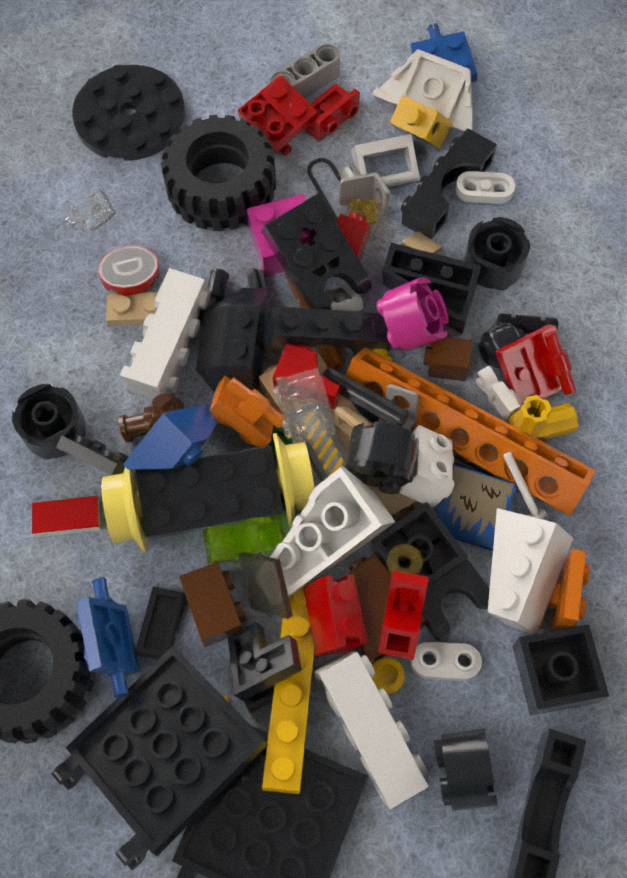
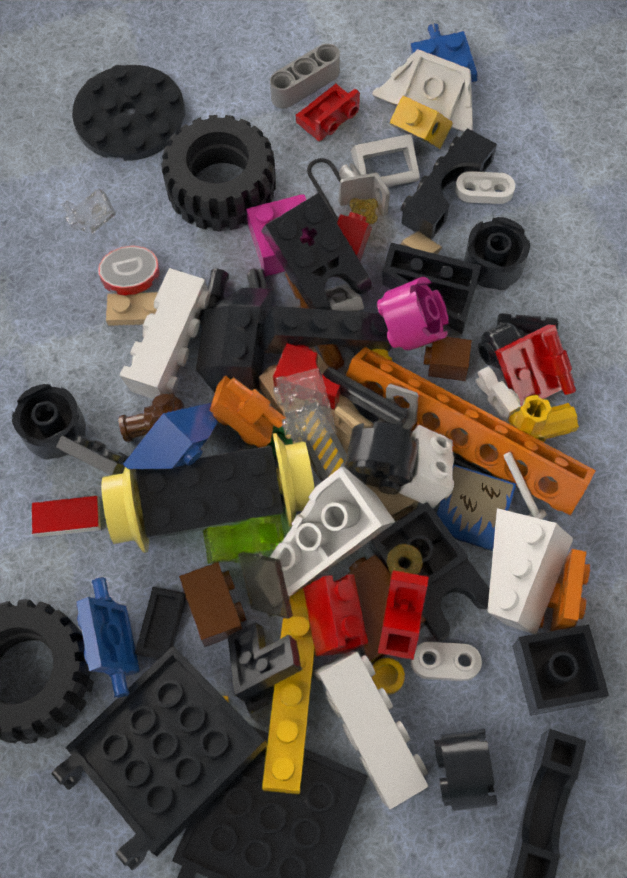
(279, 113): red plate -> none

